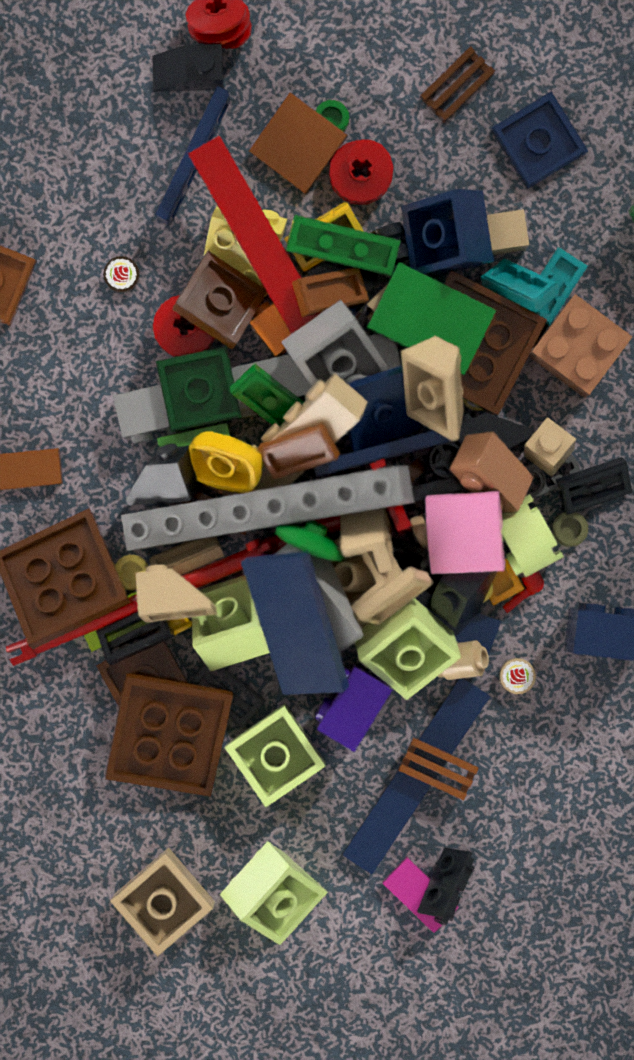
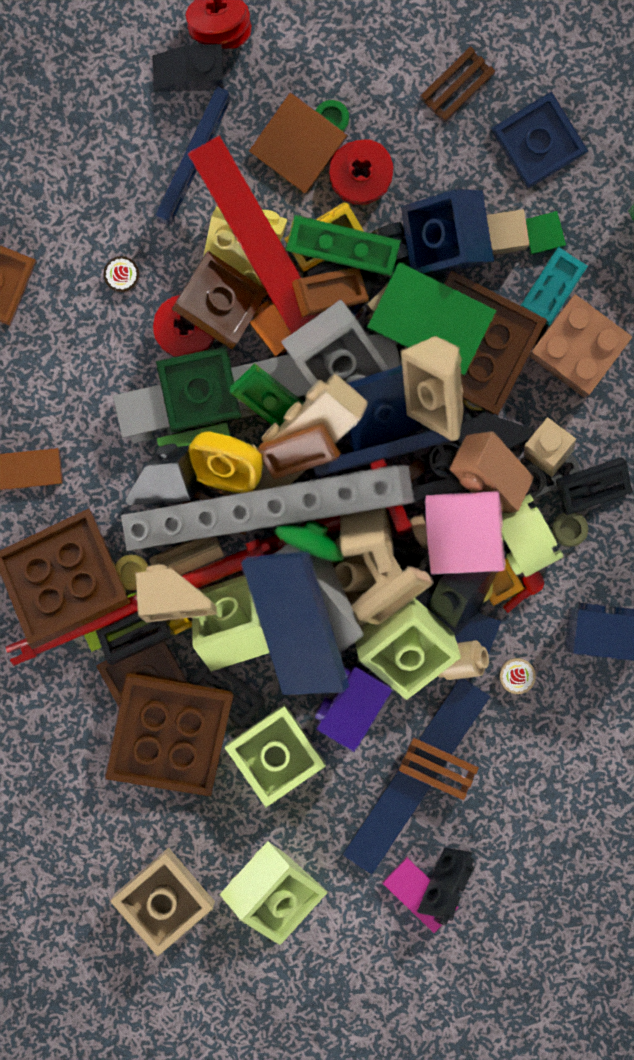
(520, 285): teal plate -> none
(544, 233): none -> green tile

